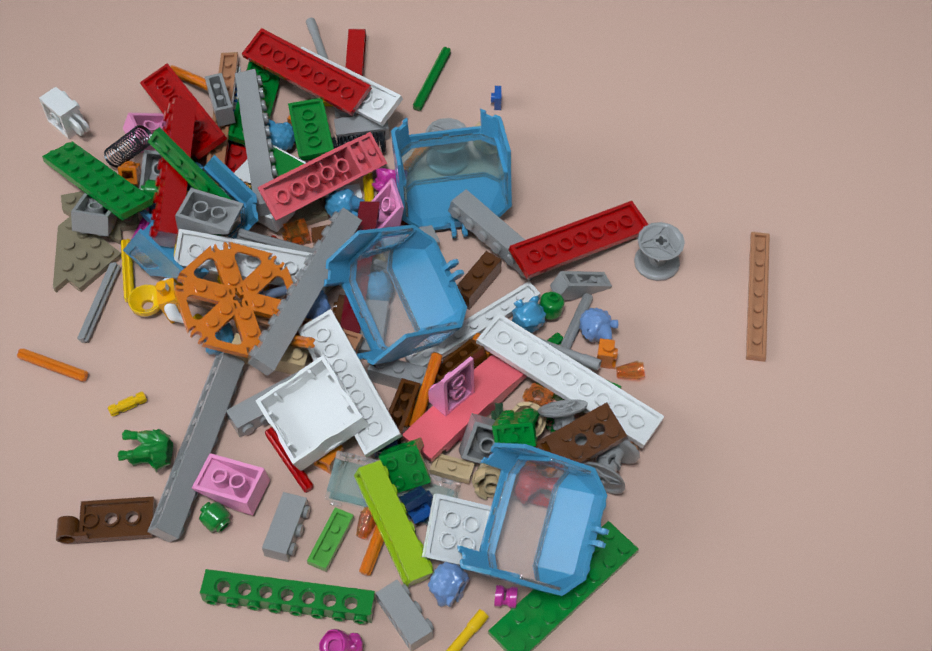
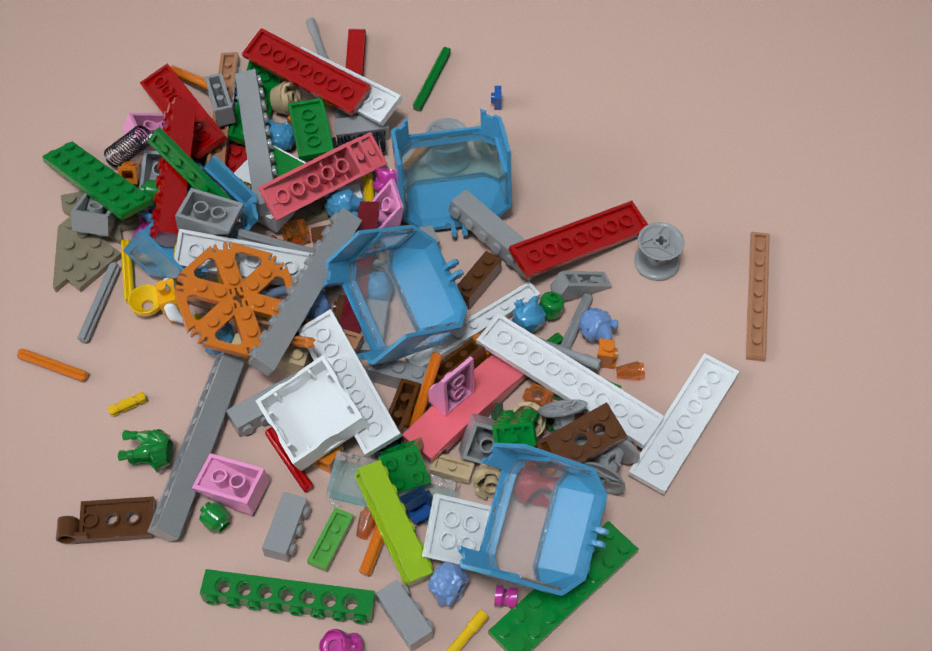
(63, 113): white brick -> none
(282, 95): none -> tan cone
(683, 424): none -> white plate

